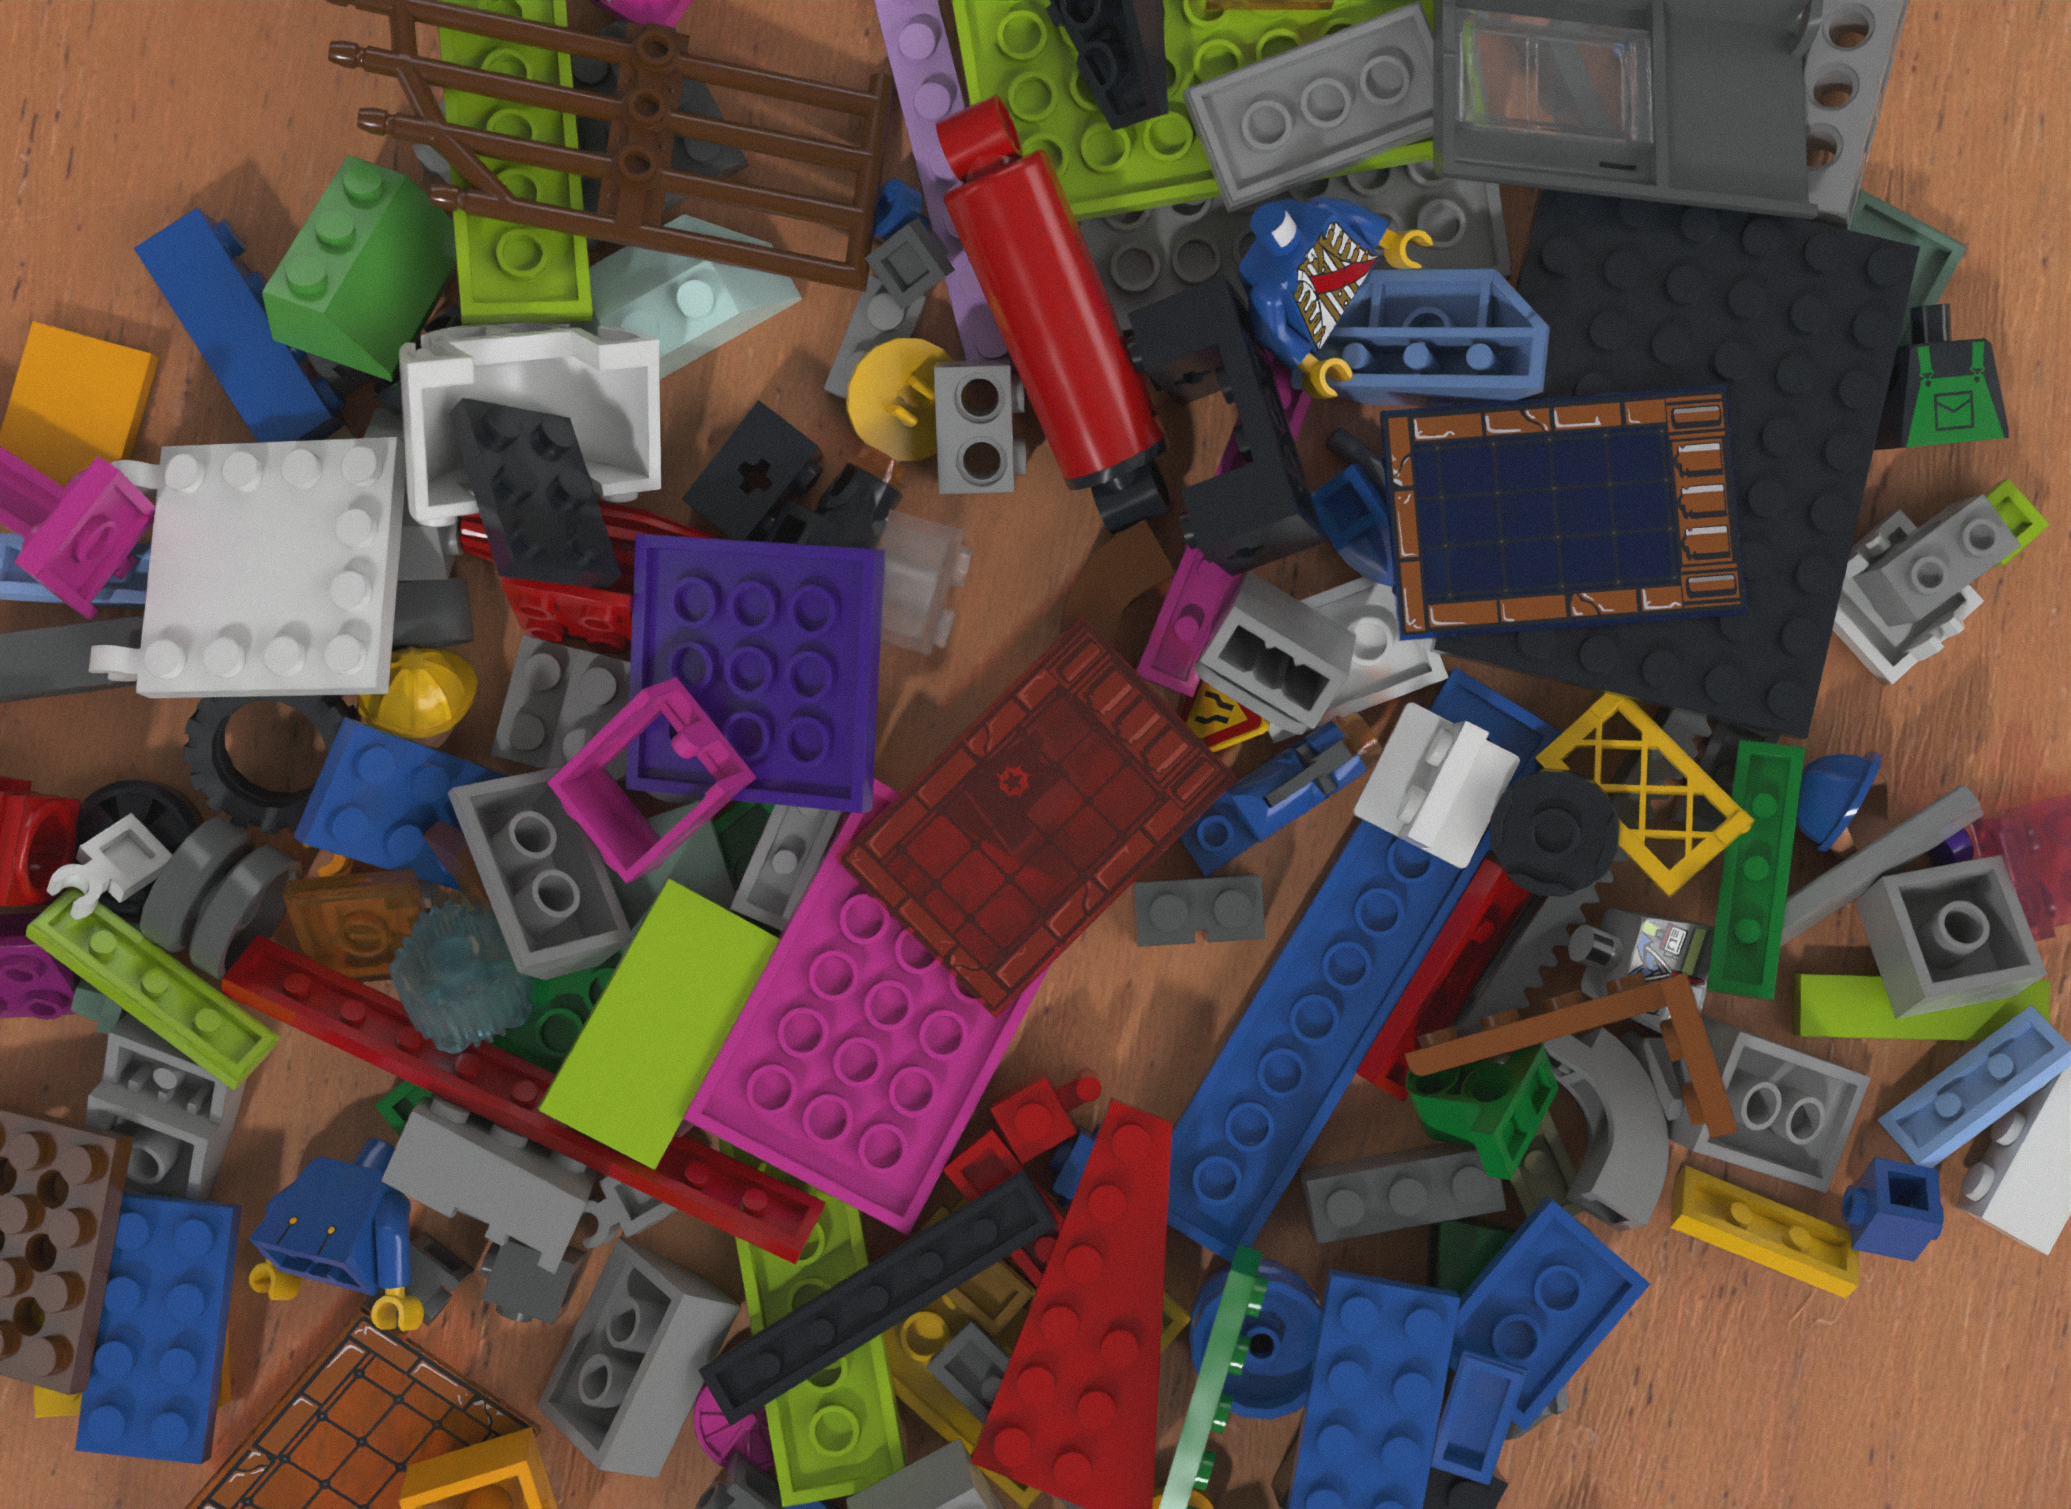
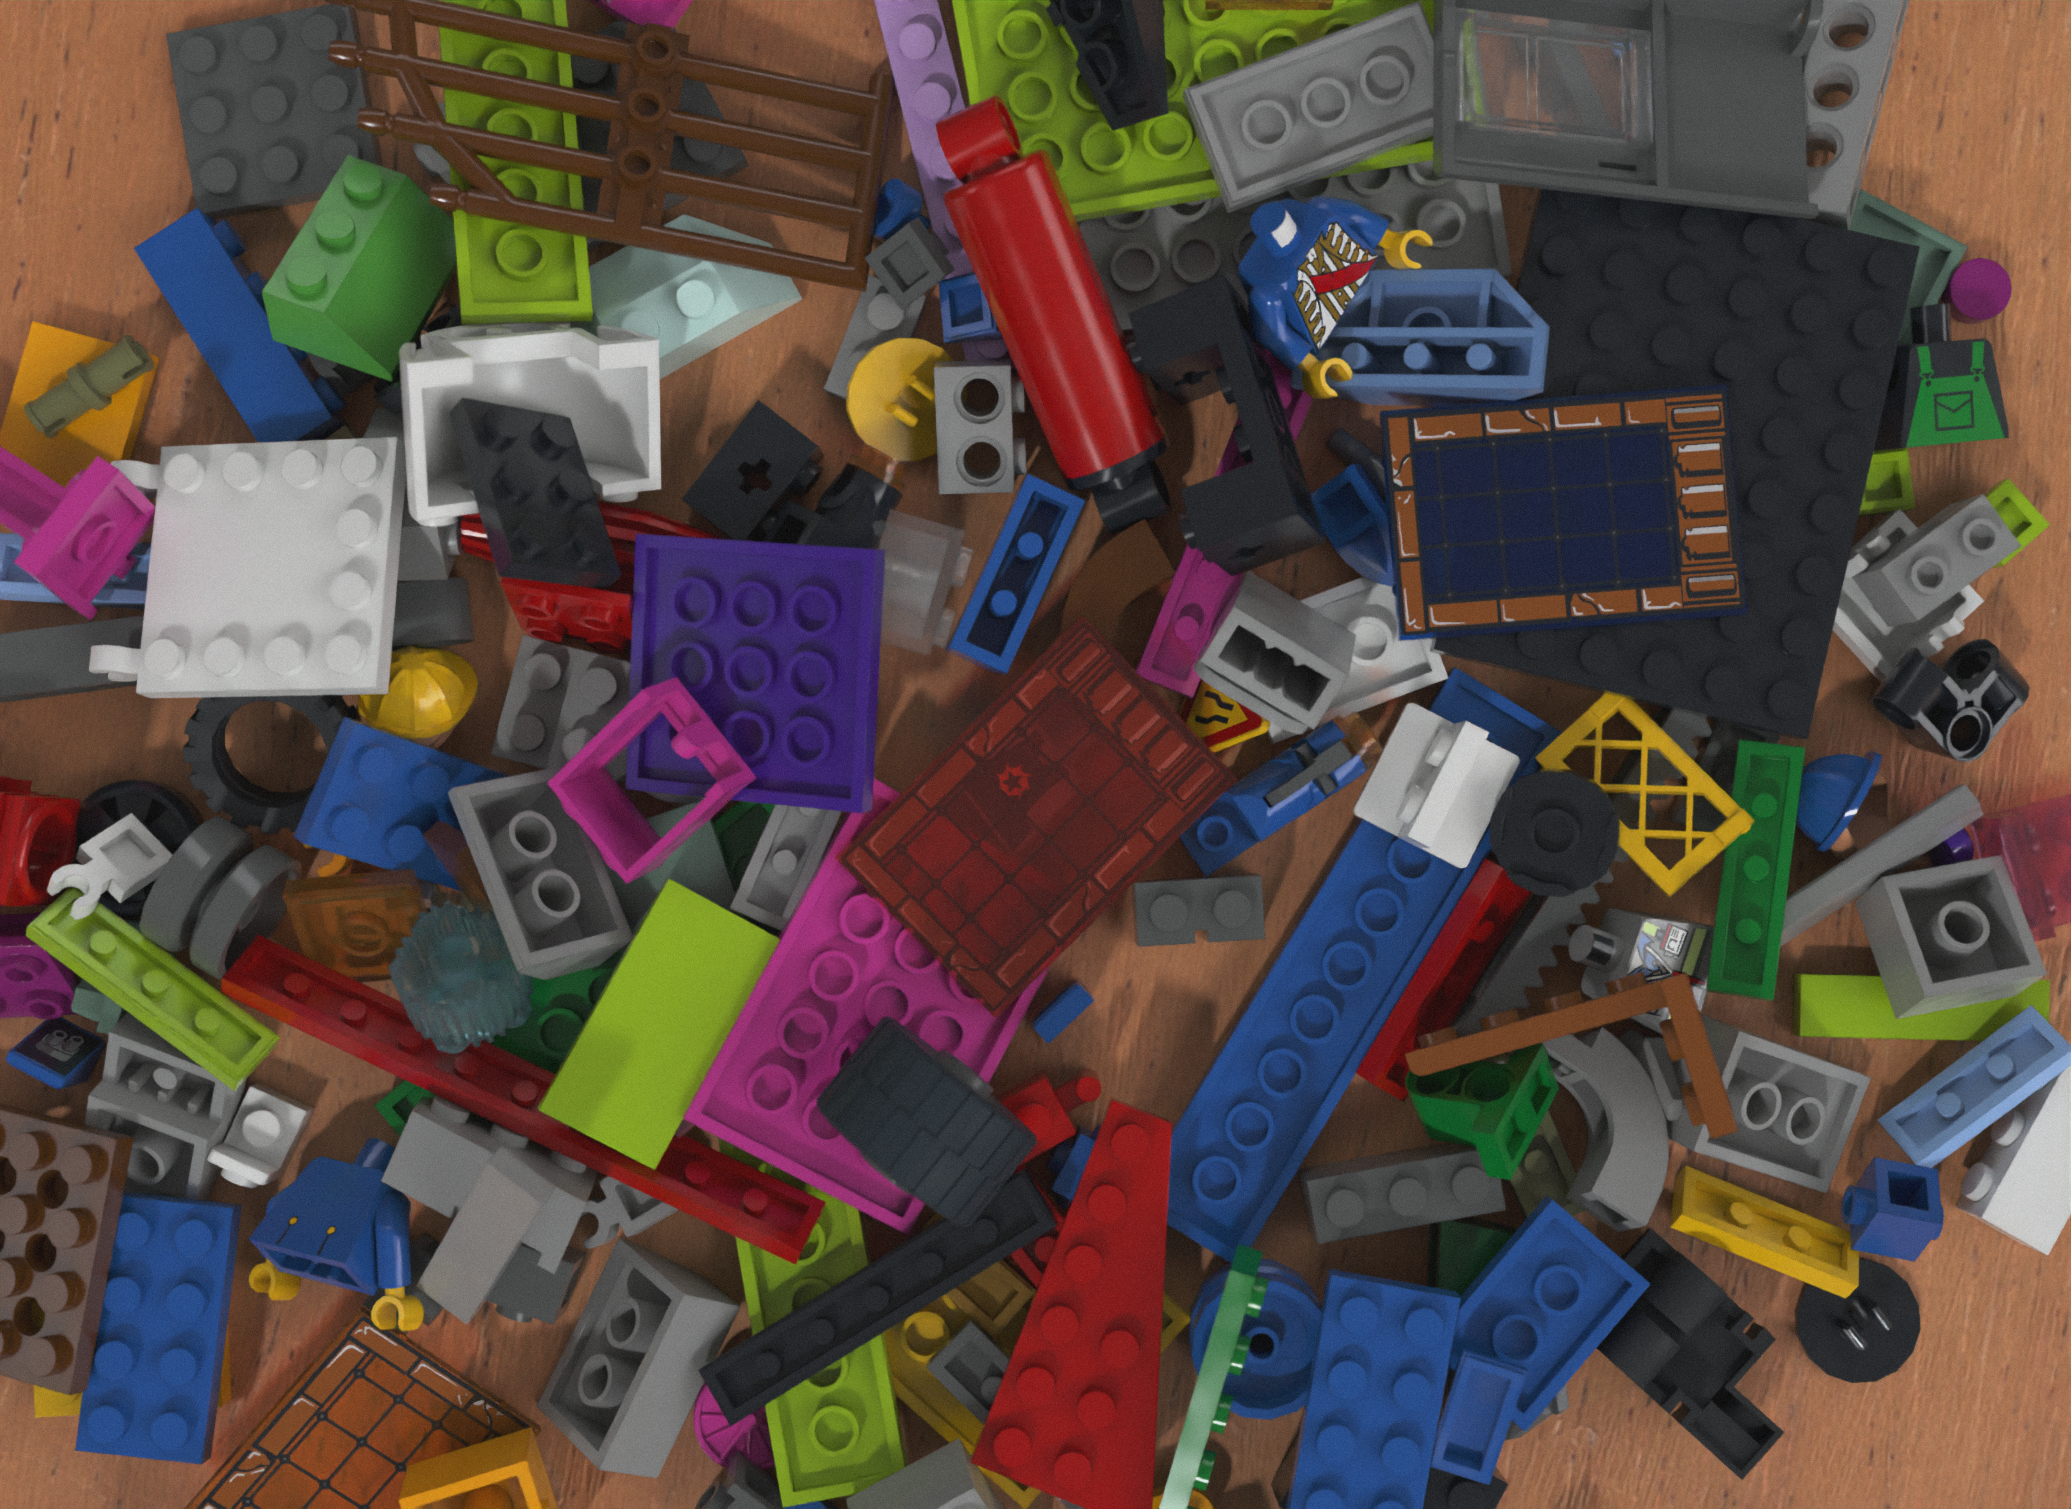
(58, 1053): none -> slope
(89, 386): none -> olive pin
(261, 1137): none -> white bracket
(268, 108): none -> dark grey plate
(485, 1234): none -> light grey tile
(926, 1122): none -> black wheel
(966, 311): none -> blue slope
(1015, 575): none -> blue brick
(1062, 1011): none -> blue tile
(1690, 1347): none -> black plate
(1866, 1332): none -> black piece
(1888, 483): none -> lime tile
(1953, 707): none -> black piece
(1977, 291): none -> magenta tile

